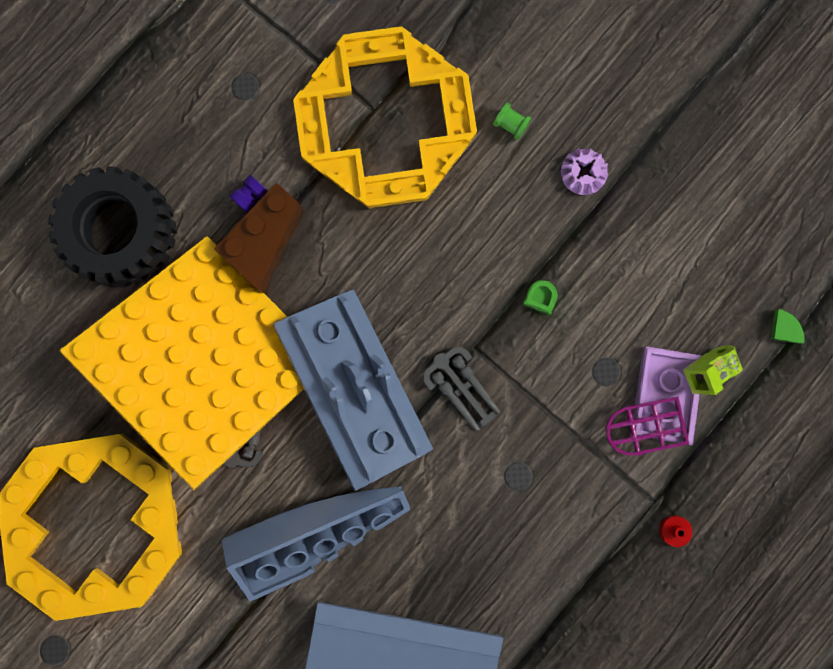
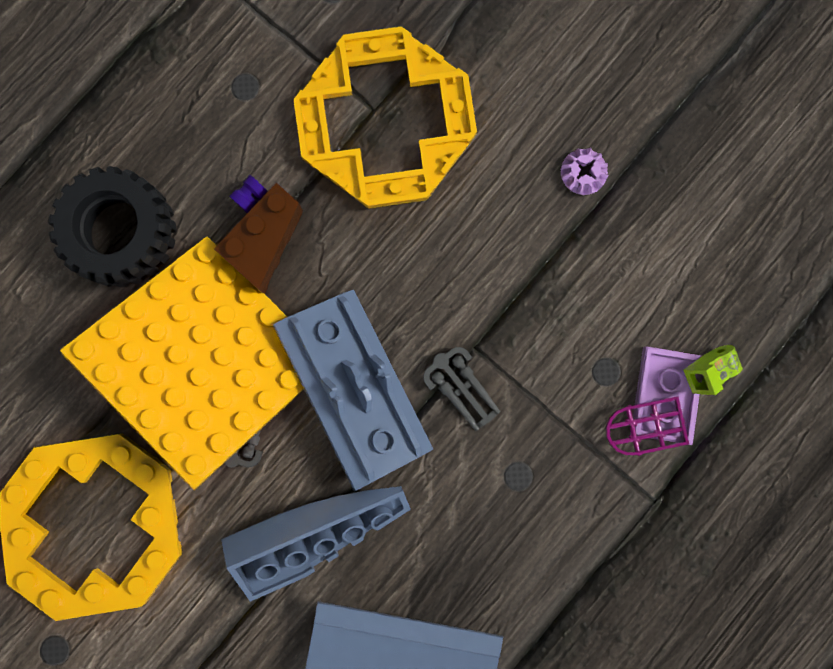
(512, 121): bright green bush -> none
(541, 297): bright green tile -> none
(675, 530): red tile -> none
(786, 328): bright green tile -> none

